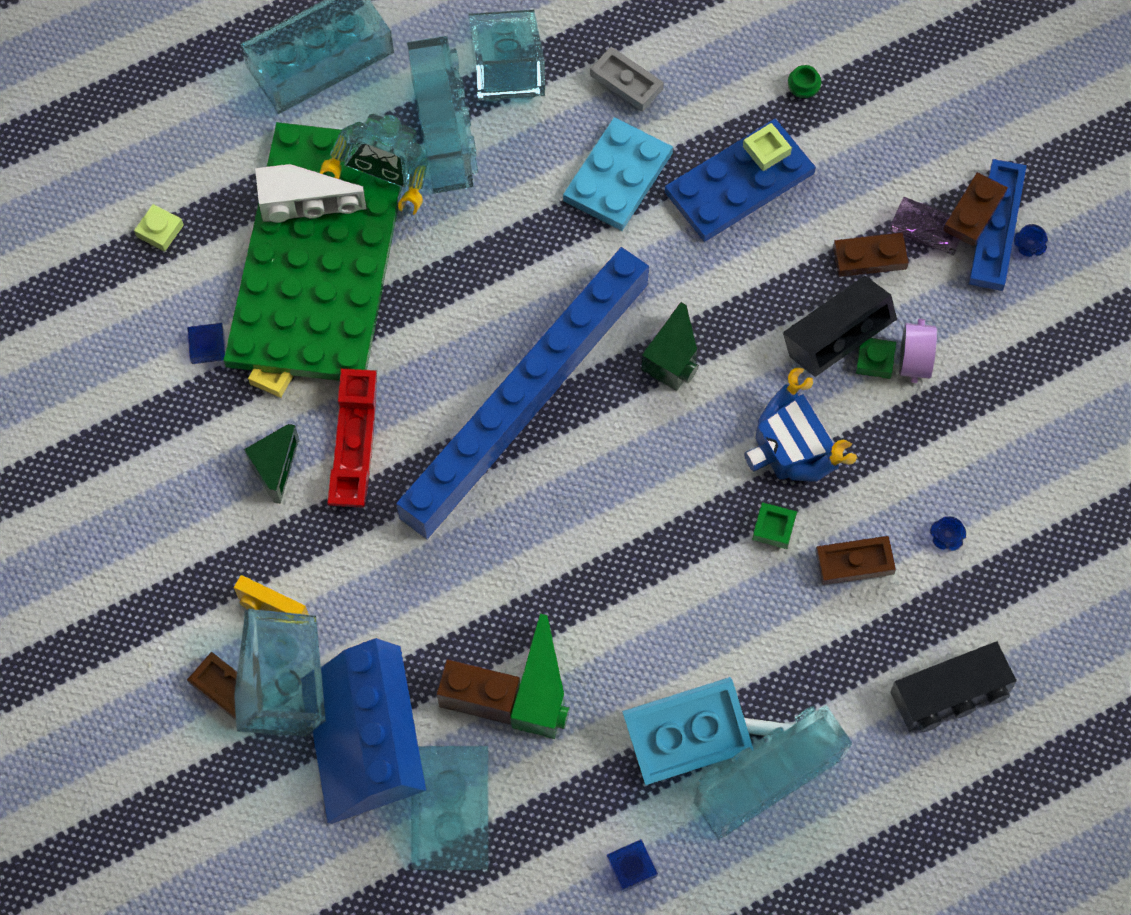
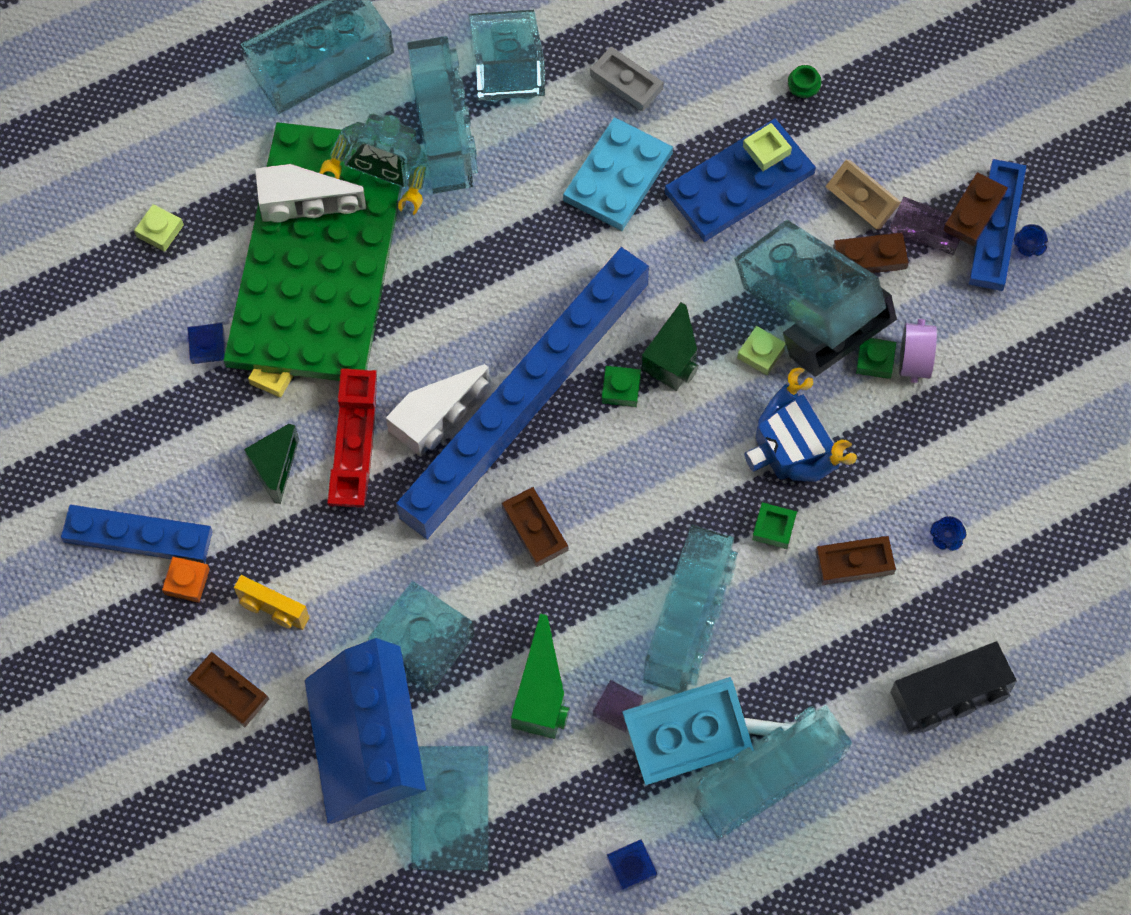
(136, 534): none -> blue plate
(185, 579): none -> orange plate
(279, 675): clear light blue slope -> none
(428, 634): none -> clear light blue brick
(430, 410): none -> white slope
(478, 691): reddish brown piece -> none
(535, 527): none -> reddish brown plate
(613, 702): none -> clear purple plate
(621, 386): none -> green plate
(687, 614): none -> clear light blue brick
(761, 350): none -> yellowish green plate
(810, 283): none -> clear light blue brick
(863, 194): none -> tan plate

